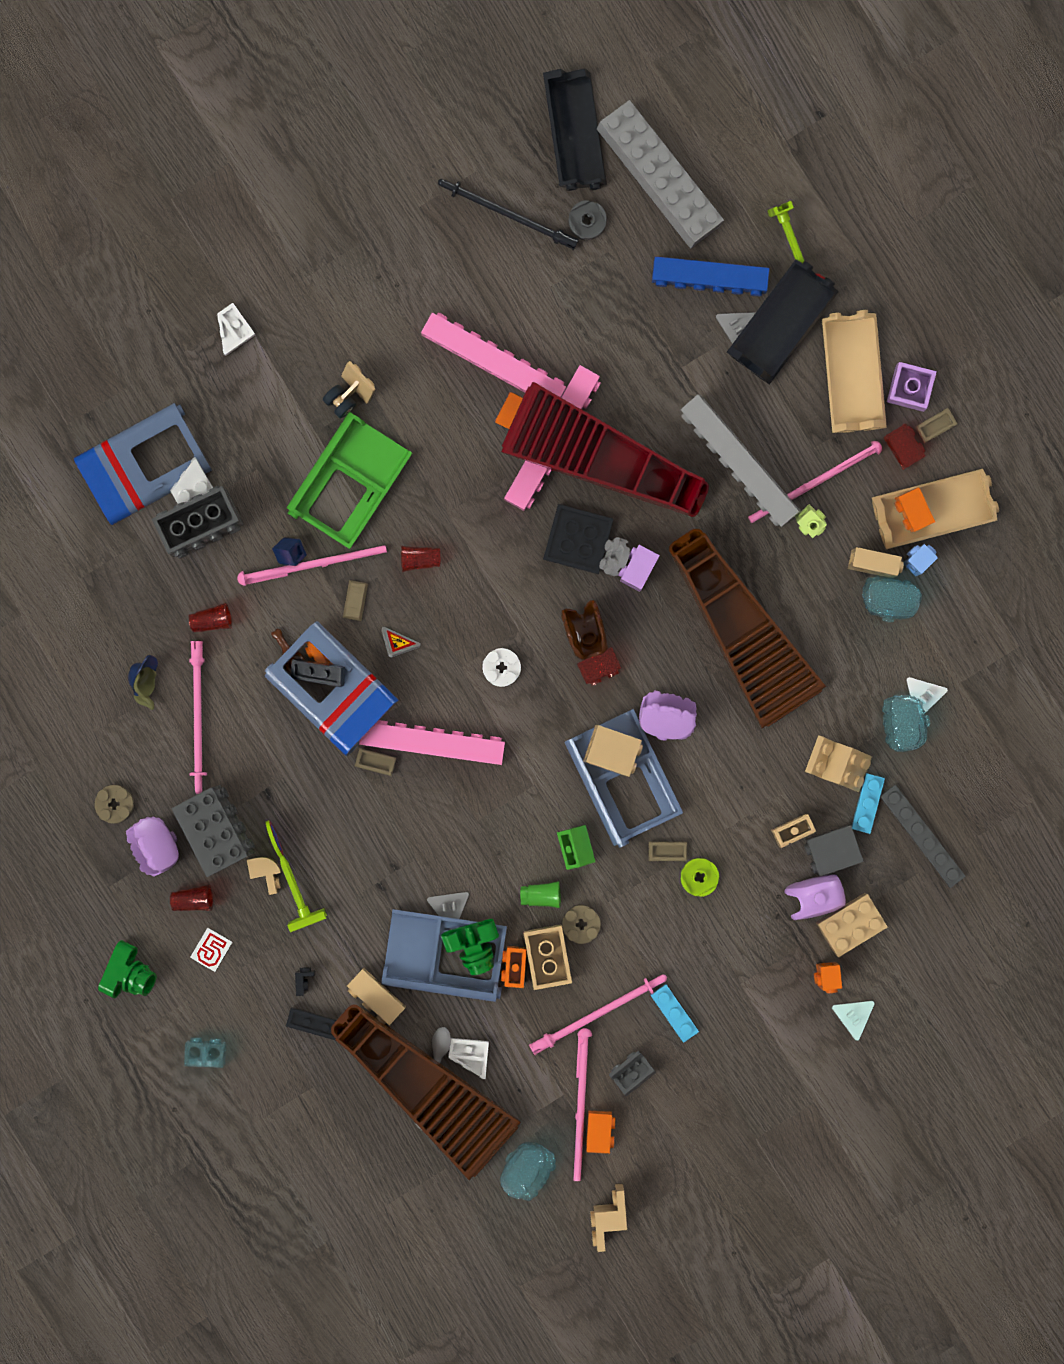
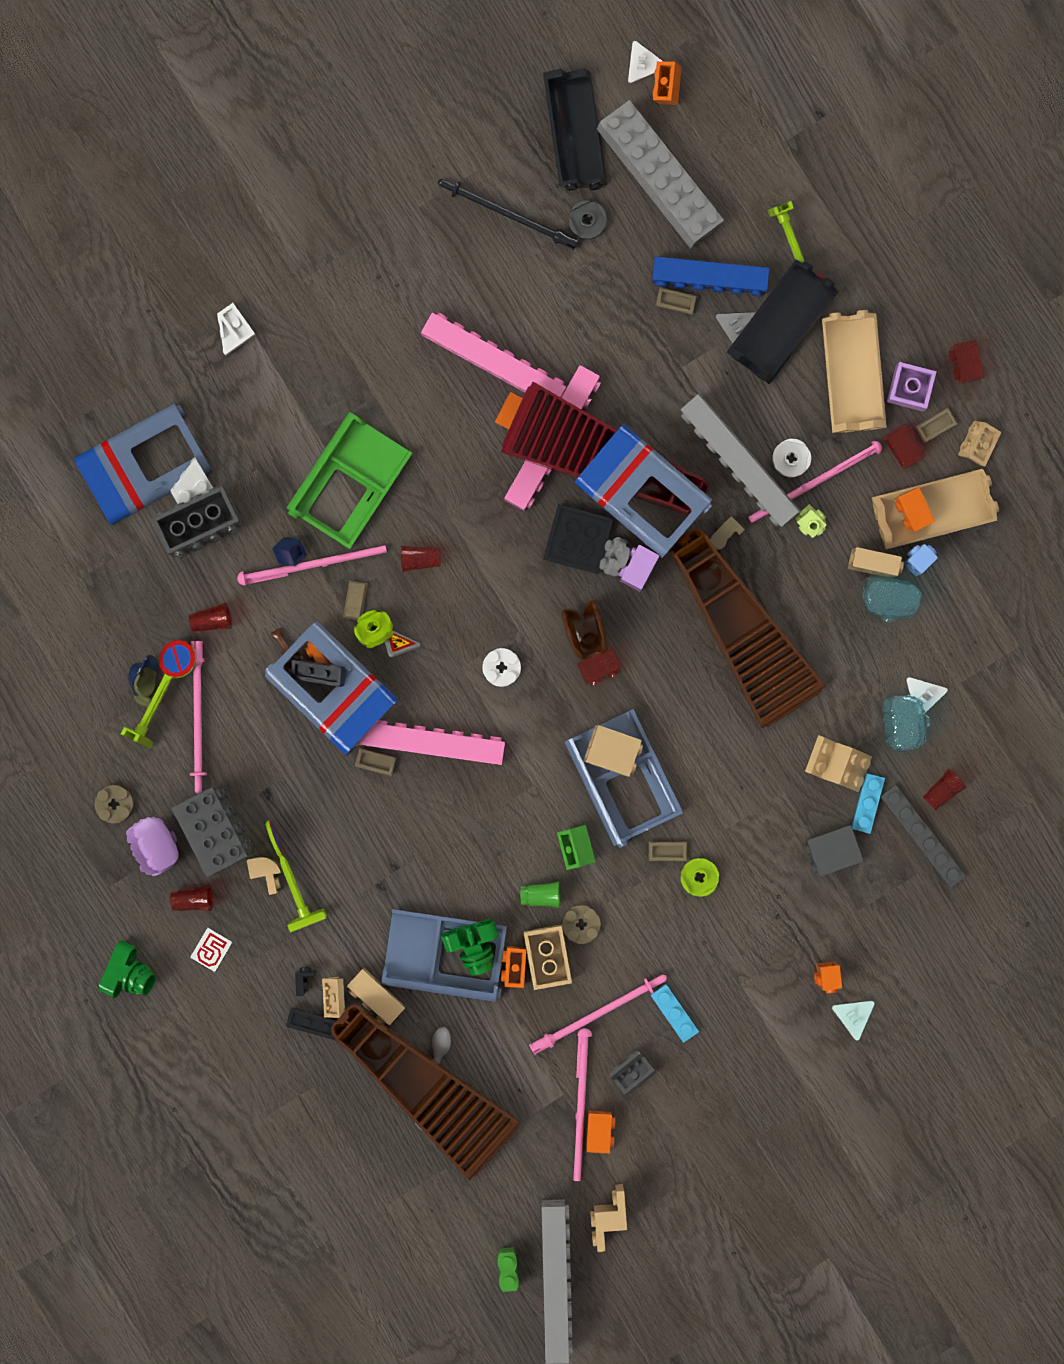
(176, 661): none -> piece
(205, 1058): clear light blue brick -> none
(333, 997): none -> tan bracket
(359, 384): tan plate -> none
(377, 636): none -> lime plate
(449, 905): light grey piece -> none
(470, 1054): white wing -> none
(508, 1273): none -> bright green brick
(527, 1170): clear light blue animal -> none
(555, 1277): none -> light grey brick
(622, 470): none -> sand blue piece
(642, 63): none -> white piece
(667, 83): none -> orange brick
(667, 716): lavender animal -> none
(676, 300): none -> dark tan tile
(721, 536): none -> dark tan leg
(793, 830): tan brick -> none
(800, 452): none -> white plate
(817, 896): lavender animal -> none
(851, 925): tan brick -> none
(944, 789): none -> clear red plant
(966, 362): none -> clear red brick
(979, 442): none -> tan bracket

